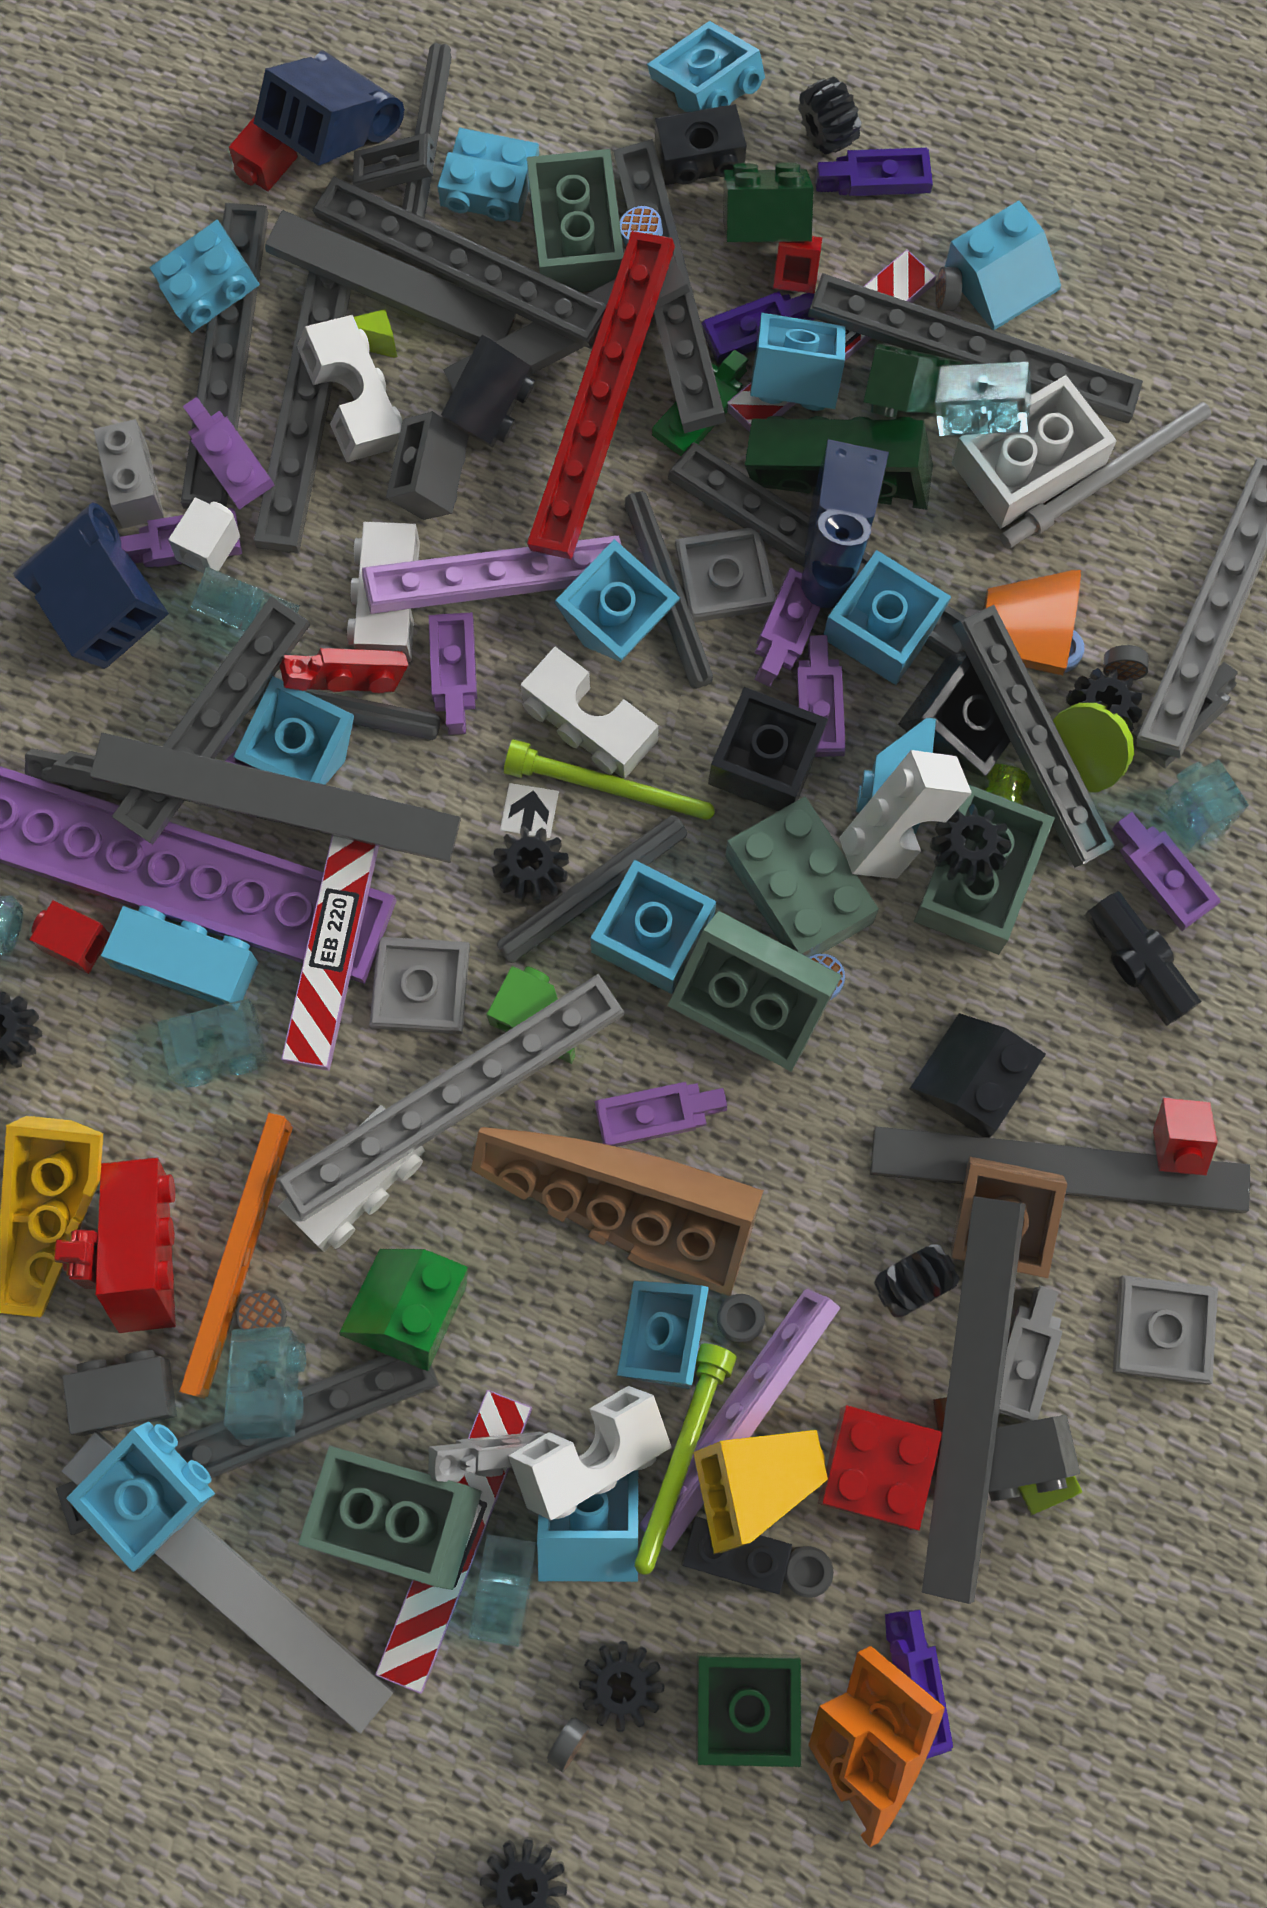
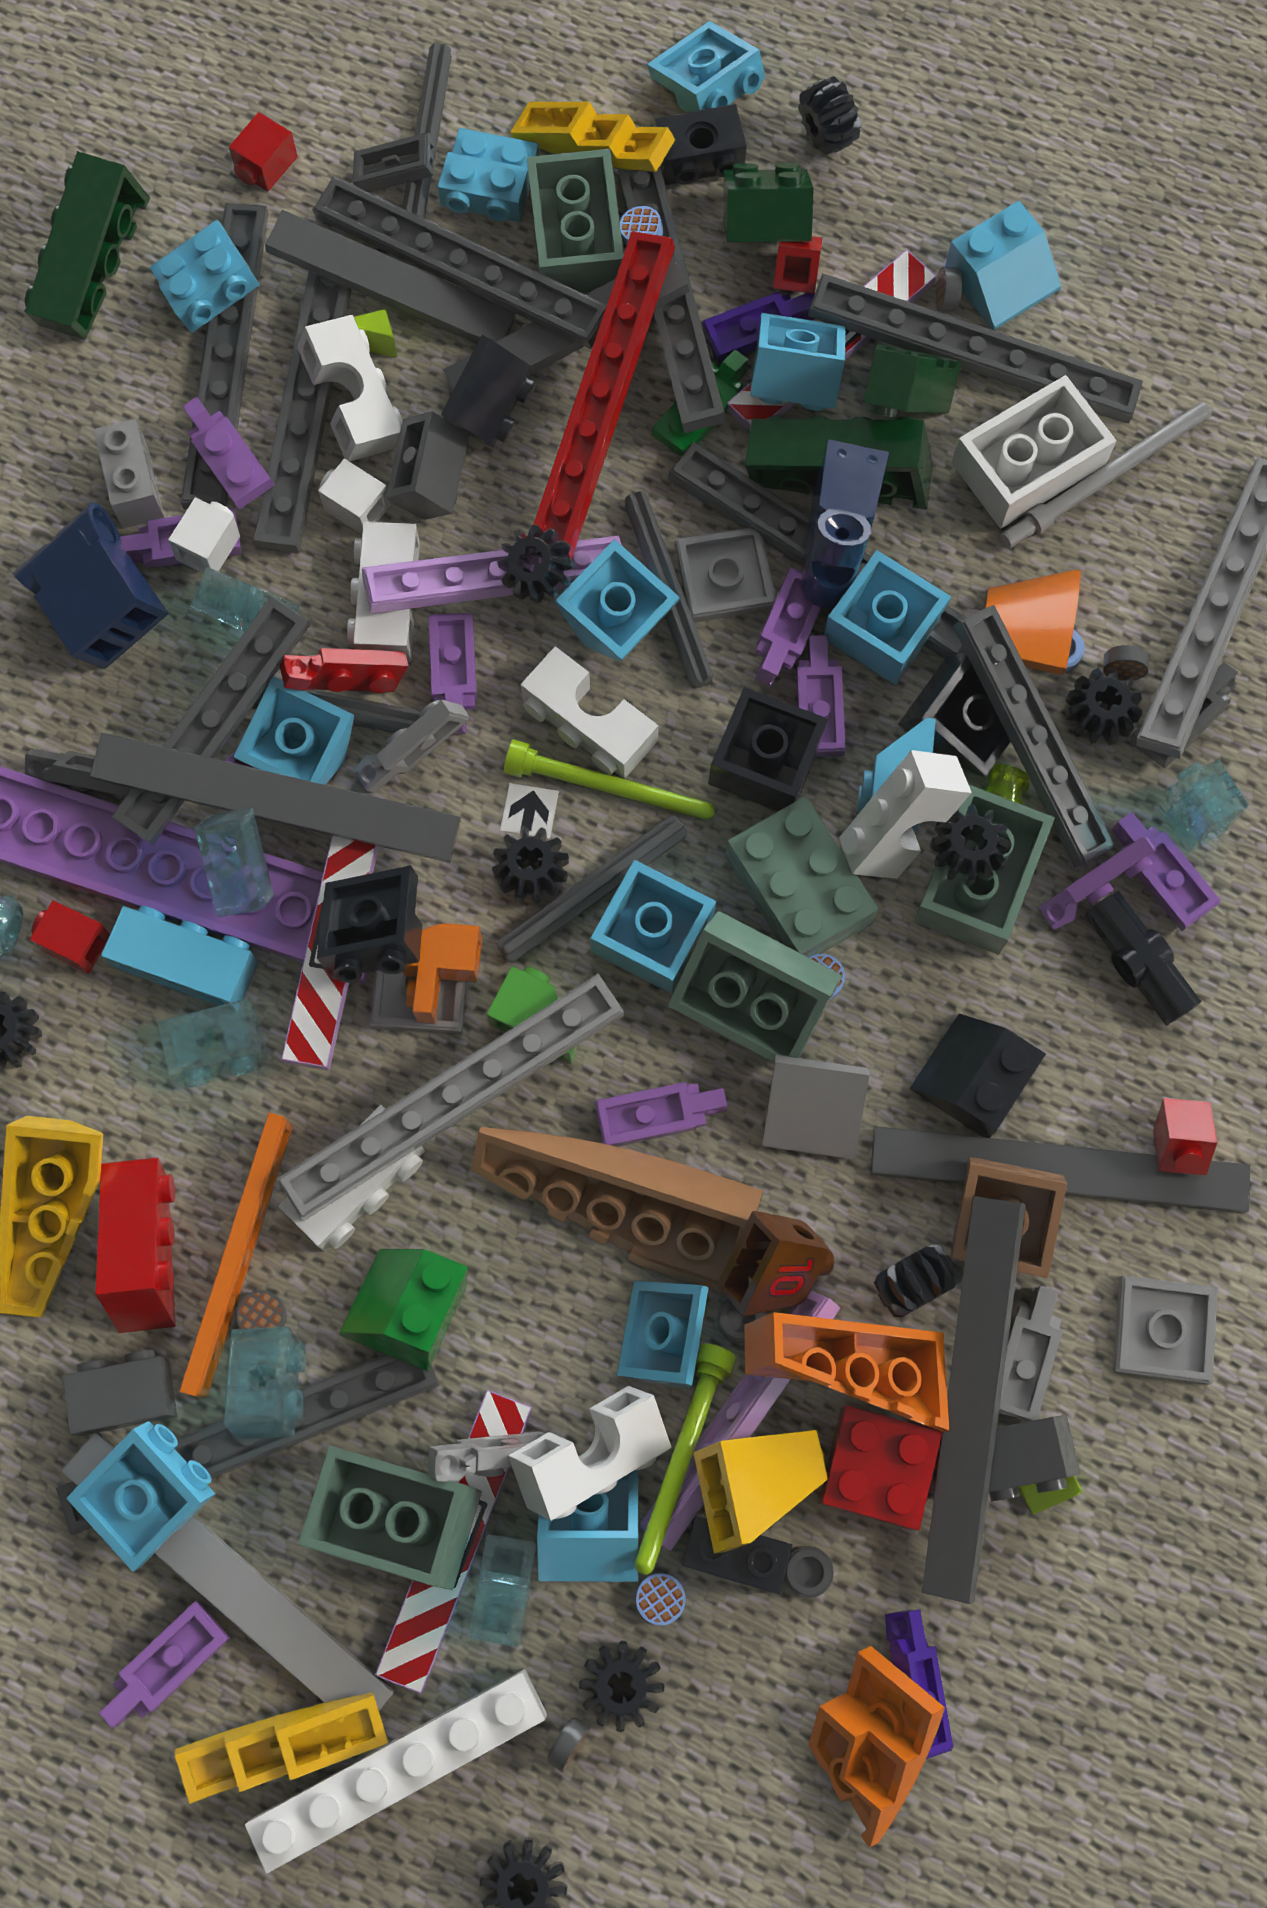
(79, 1257): red hinge -> none
(84, 244): none -> dark green wedge
(165, 1664): none -> medium lavender hinge
(234, 862): none -> clear light blue brick
(281, 1746): none -> yellow slope
(325, 108): dark blue piece -> none
(353, 495): none -> white brick
(370, 924): none -> black plate
(395, 1770): none -> white brick
(411, 744): none -> light grey hinge
(447, 954): none -> orange brick
(527, 553): none -> black gear
(578, 128): none -> yellow slope
(660, 1599): none -> tile
(748, 1709): dark green brick -> none
(774, 1264): none -> reddish brown torso
(815, 1107): none -> light grey tile
(871, 1362): none -> orange wedge
(877, 172): dark purple hinge -> none
(983, 399): clear light blue brick -> none
(1095, 884): none -> medium lavender hinge
(1097, 743): lime tile -> none

